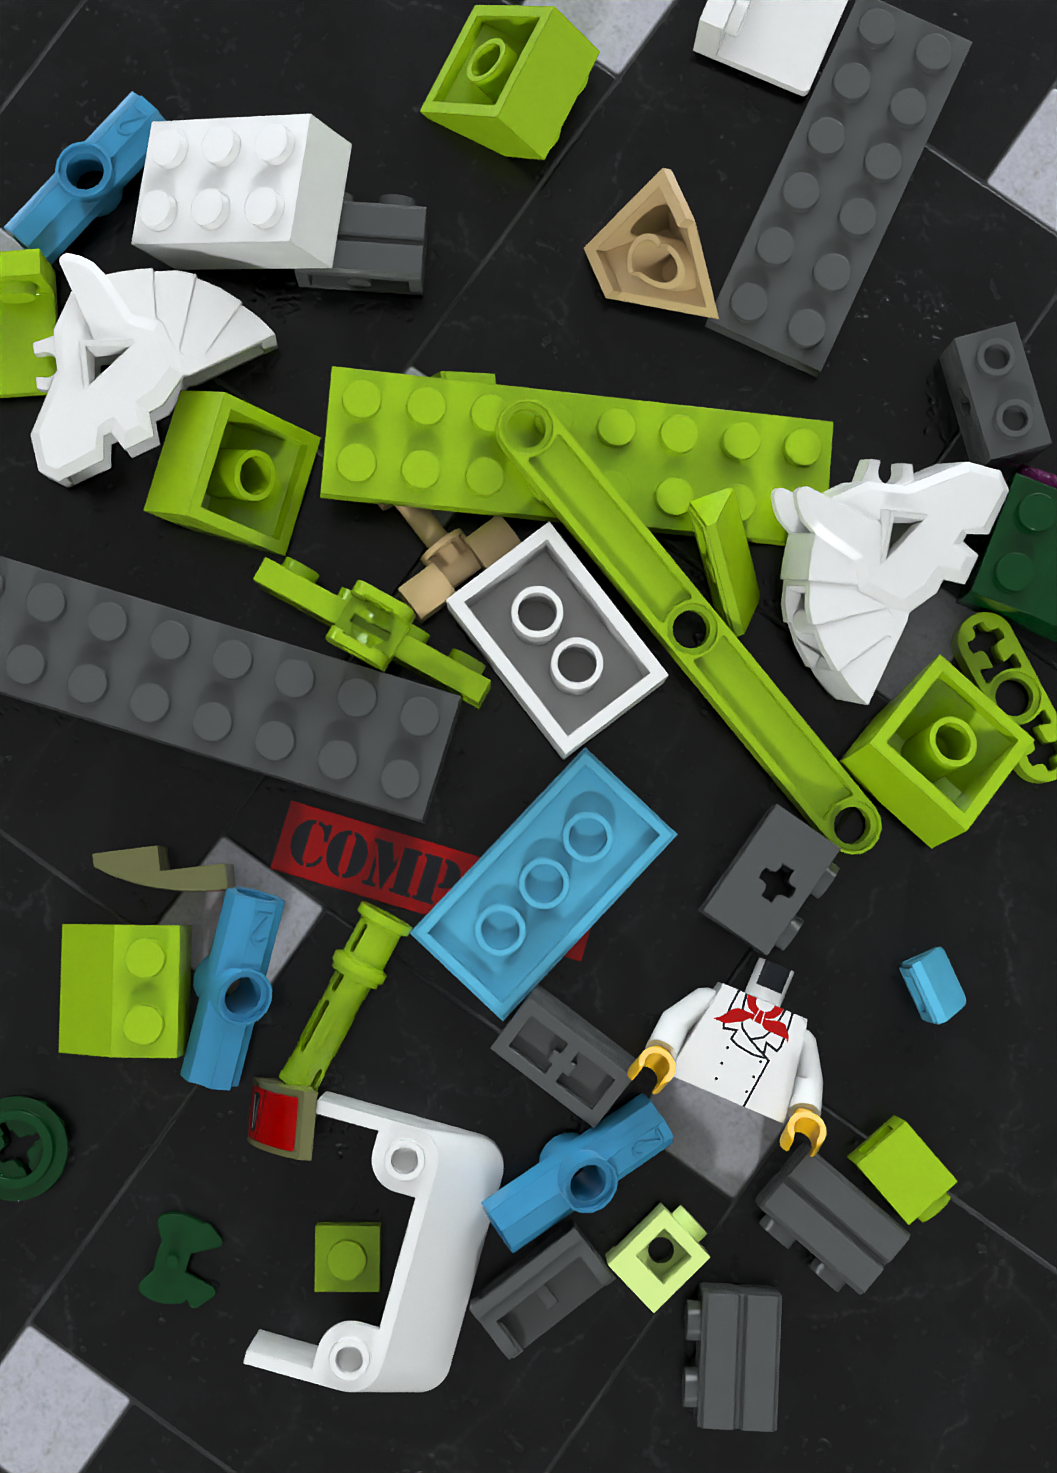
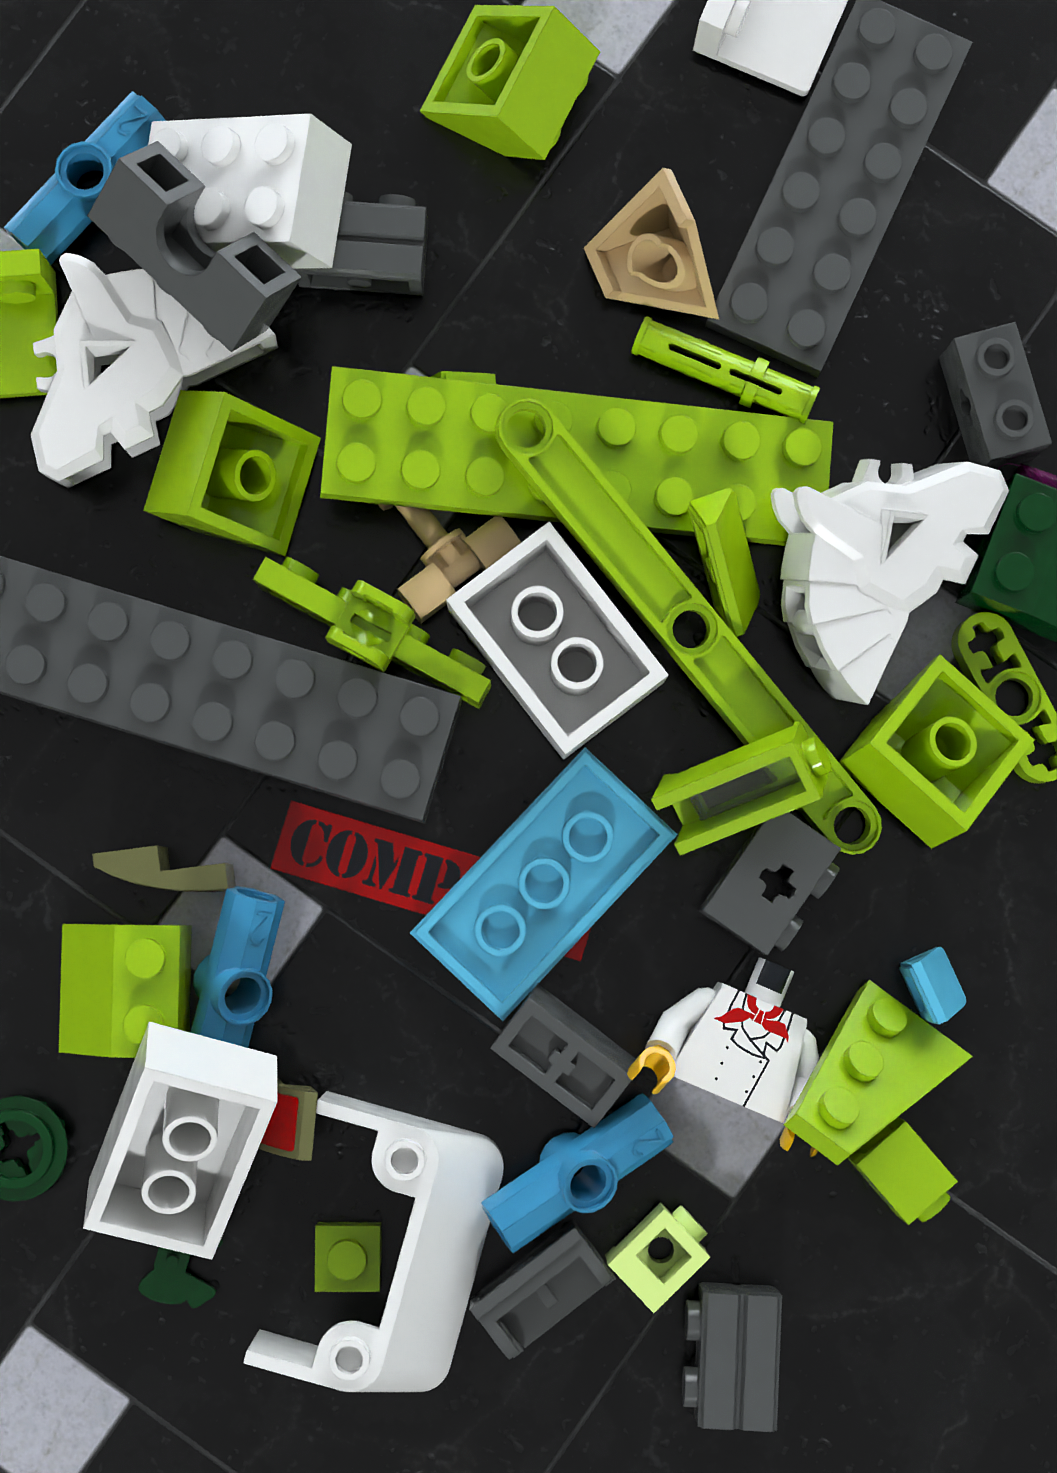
(151, 217): none -> dark grey arch
(181, 1141): none -> white brick
(356, 972): lime pin -> none
(655, 343): none -> lime pin
(745, 786): none -> lime window
(831, 1220): dark grey brick -> none
(870, 1074): none -> lime wing

